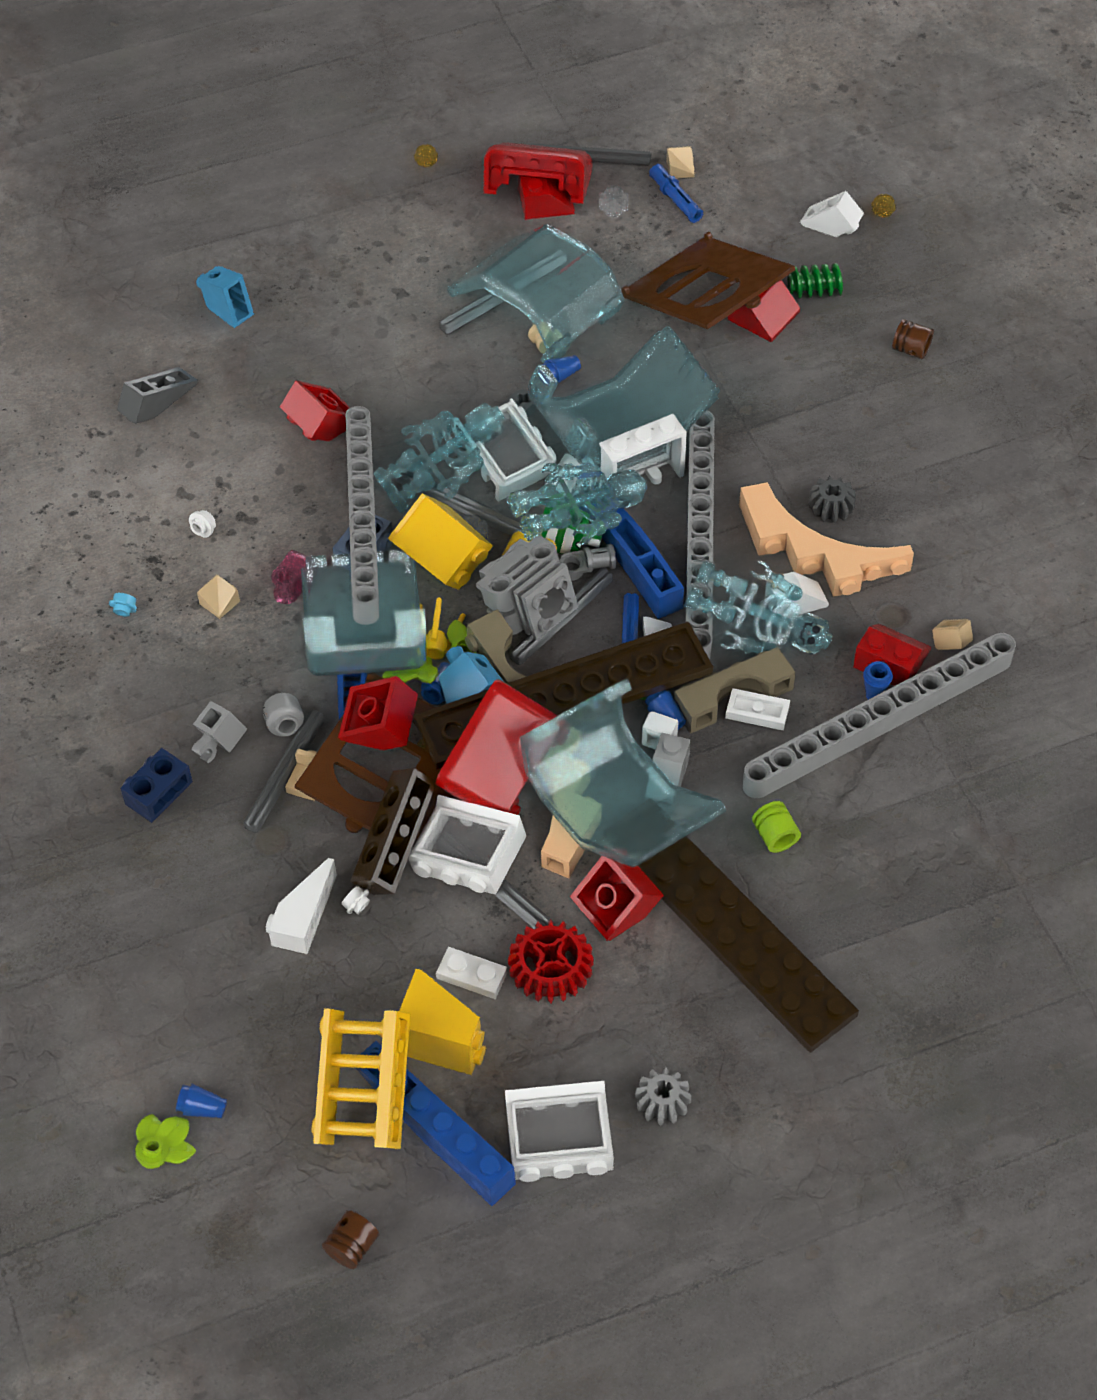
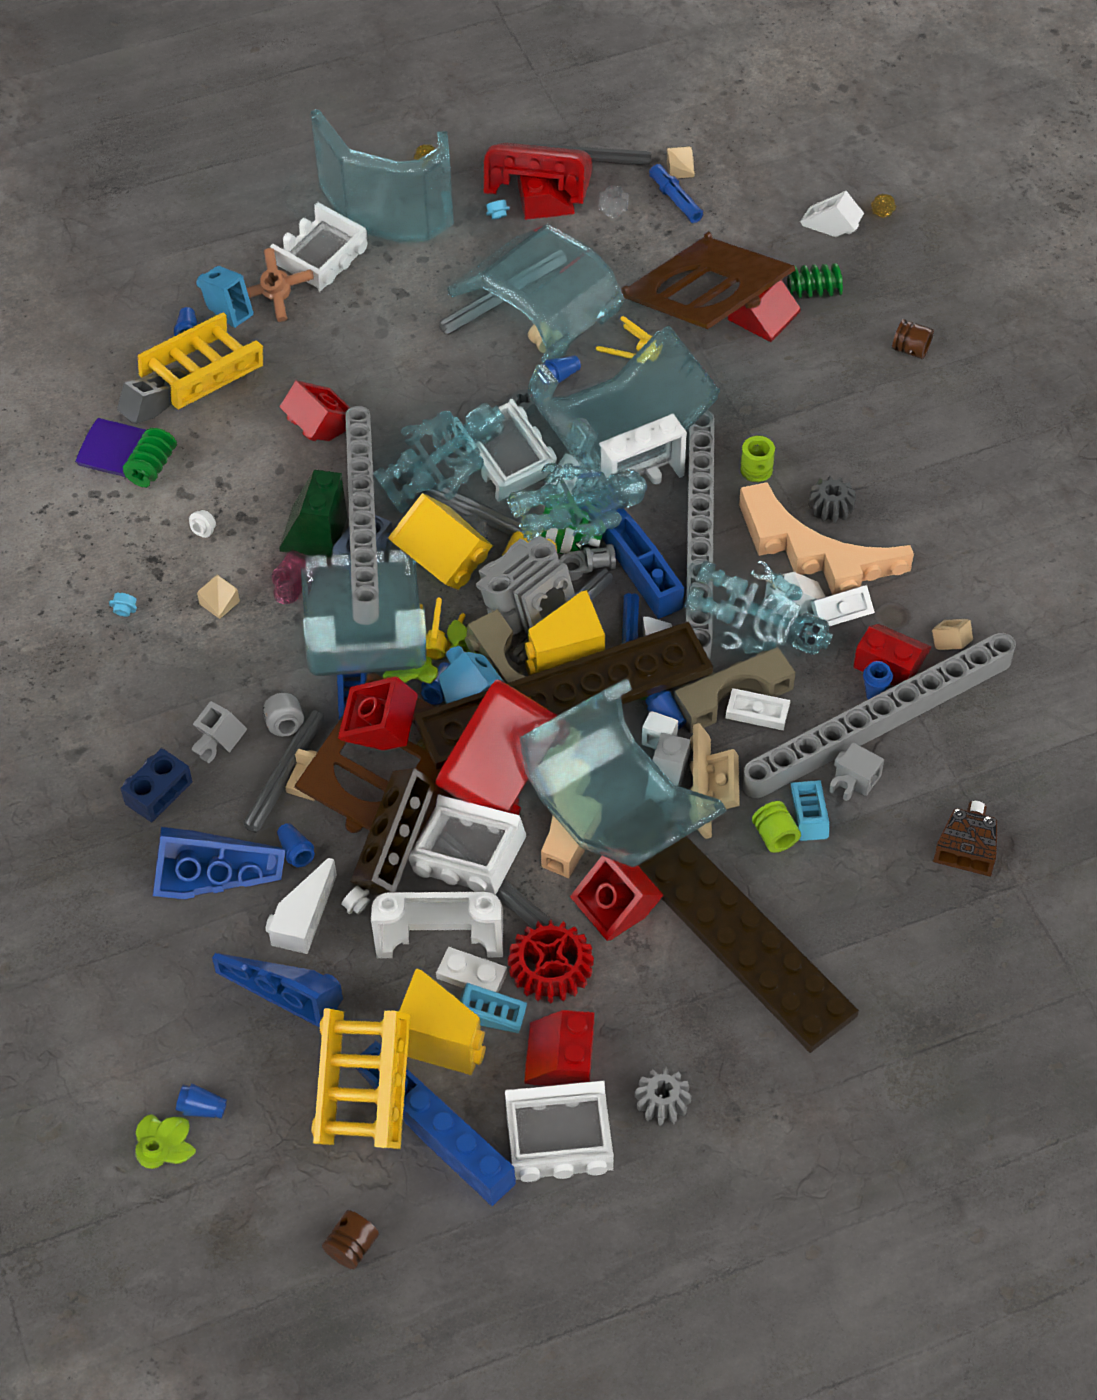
(108, 446): none -> dark purple slope
(149, 456): none -> green piece
(185, 320): none -> blue cone
(205, 379): none -> yellow fence
(205, 863): none -> blue wedge
(277, 284): none -> nougat bar
(289, 987): none -> blue wedge
(298, 848): none -> blue cone
(316, 516): none -> dark green slope
(322, 246): none -> white window
(385, 196): none -> clear light blue windscreen
(404, 911): none -> white windscreen
(488, 1019): none -> medium azure slope
(497, 209): none -> medium azure plate
(560, 1049): none -> red slope
(565, 635): none -> yellow slope
(633, 329): none -> yellow plant
(713, 774): none -> tan bracket
(757, 460): none -> lime piece
(812, 826): none -> medium azure slope
(844, 605): none -> white plate
(856, 771): none -> light grey brick
(969, 840): none -> torso

